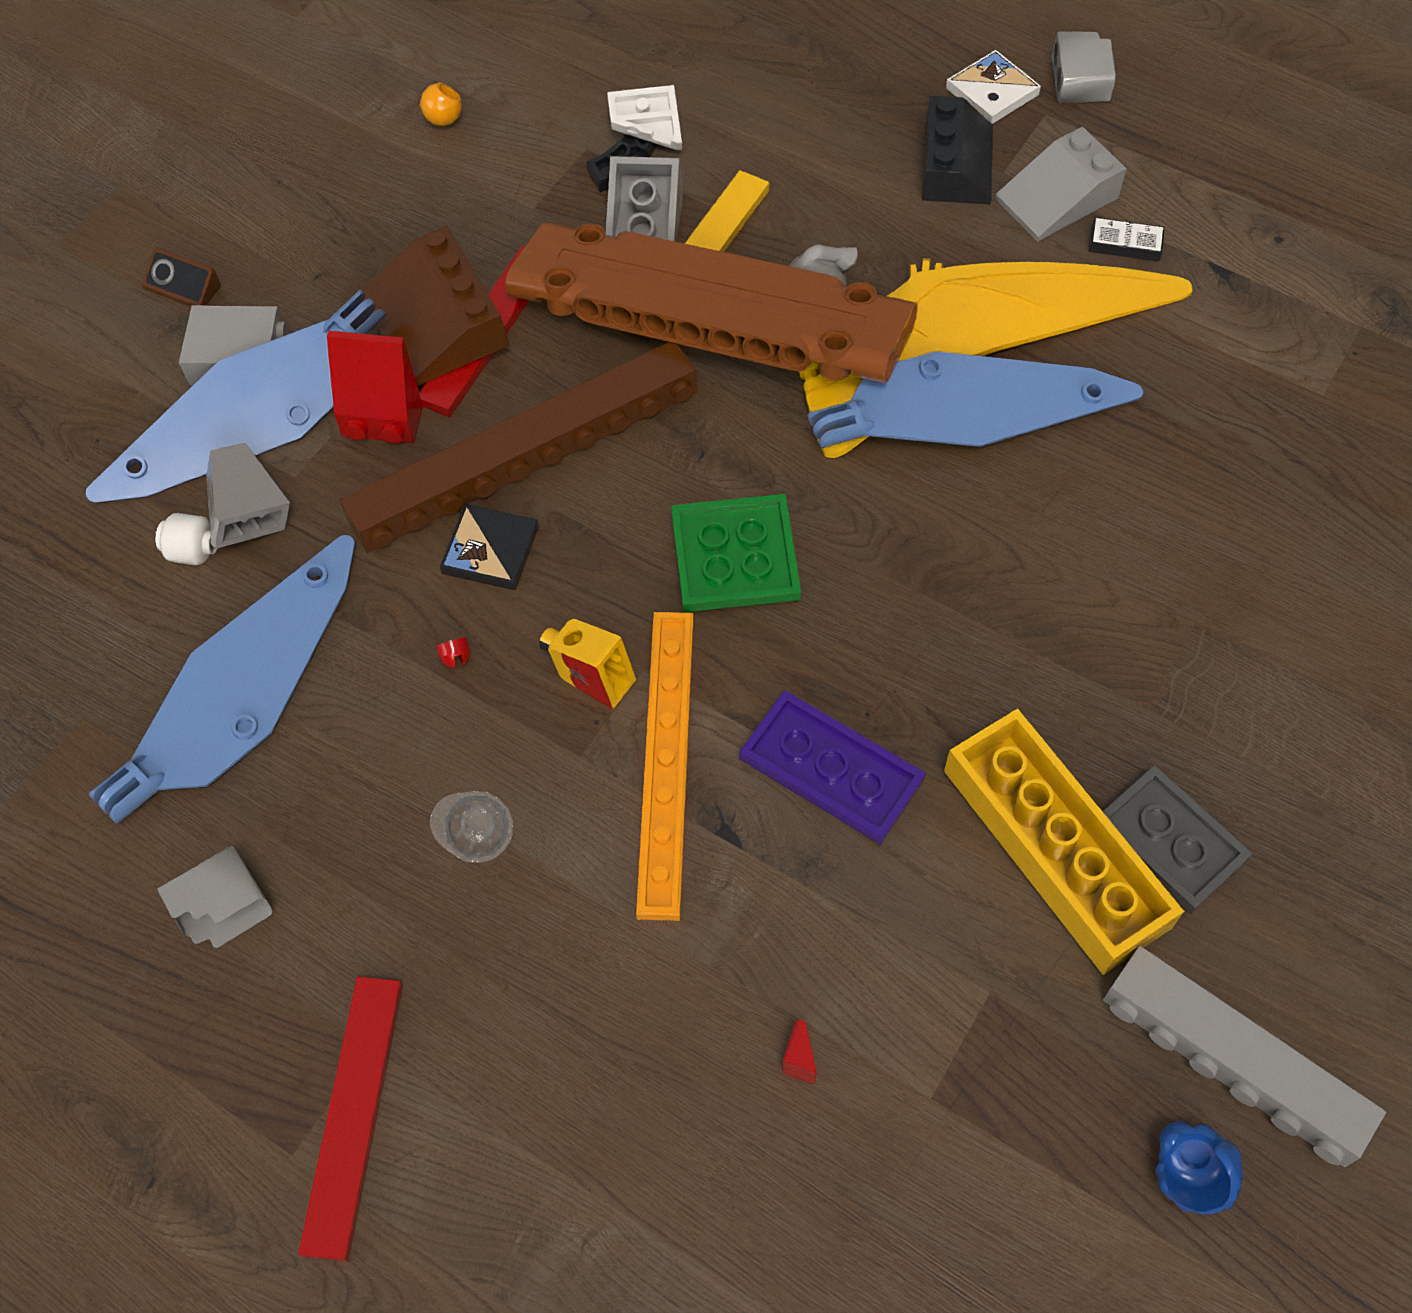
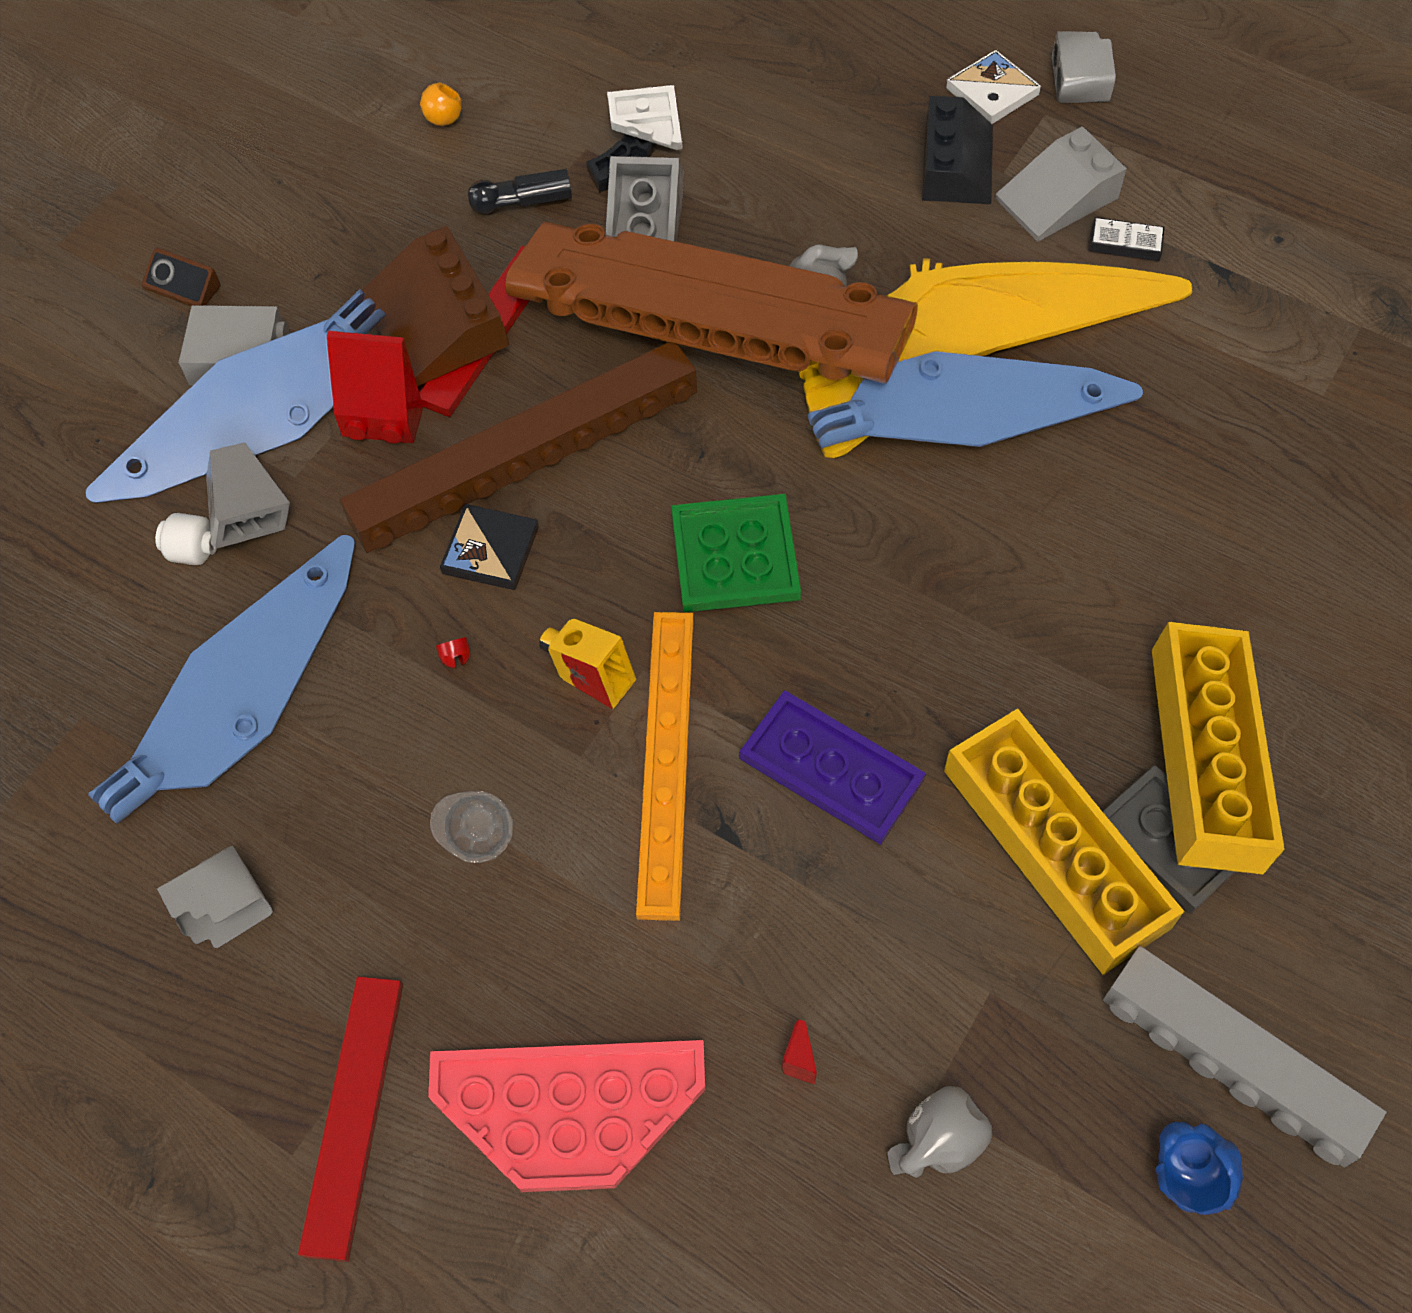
(523, 190): none -> black piece
(567, 1111): none -> coral plate
(730, 212): yellow tile -> none
(942, 1134): none -> light grey piece
(1215, 750): none -> yellow brick

